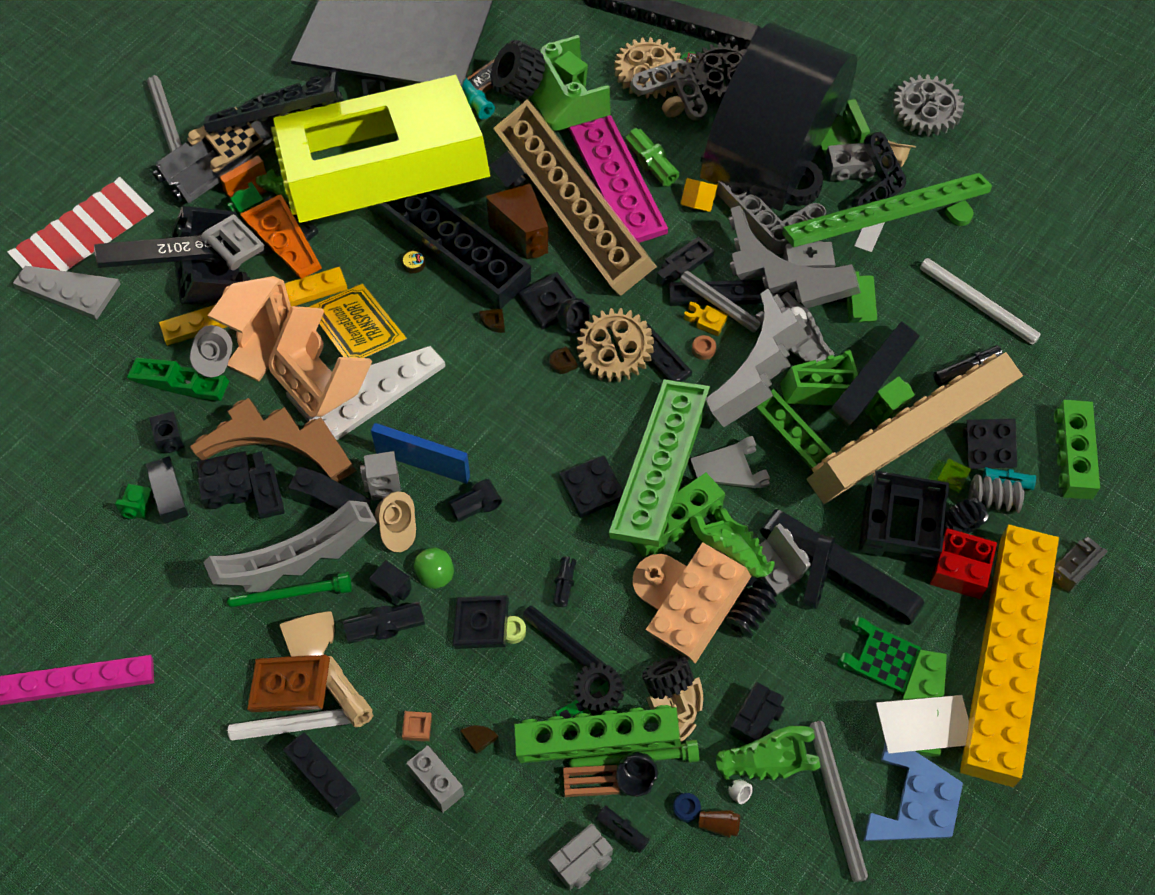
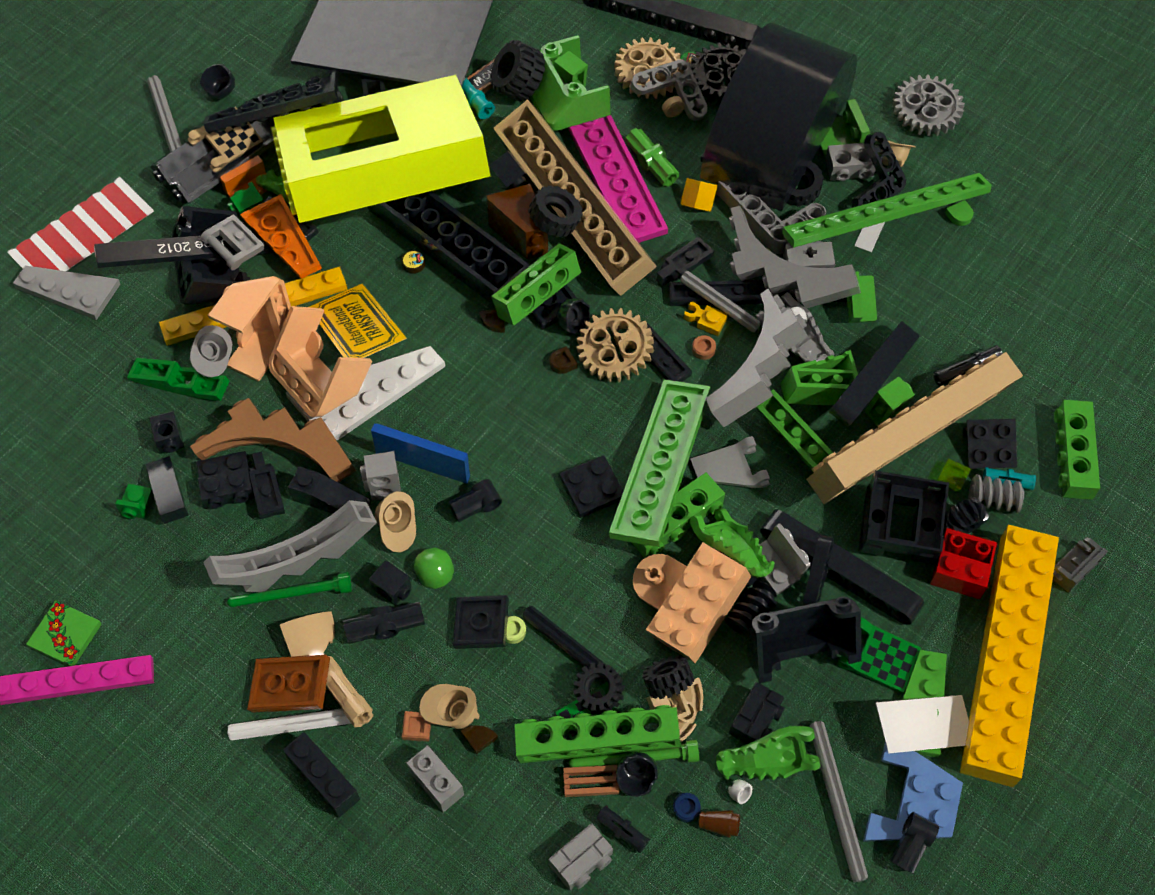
(64, 634): none -> bright green tile
(217, 81): none -> black hair
(449, 706): none -> tan piece
(536, 284): none -> bright green brick
(563, 201): none -> black tyre
(564, 582): black axle -> none
(804, 631): none -> black windscreen
(917, 835): none -> black piece
(980, 301): white axle -> none

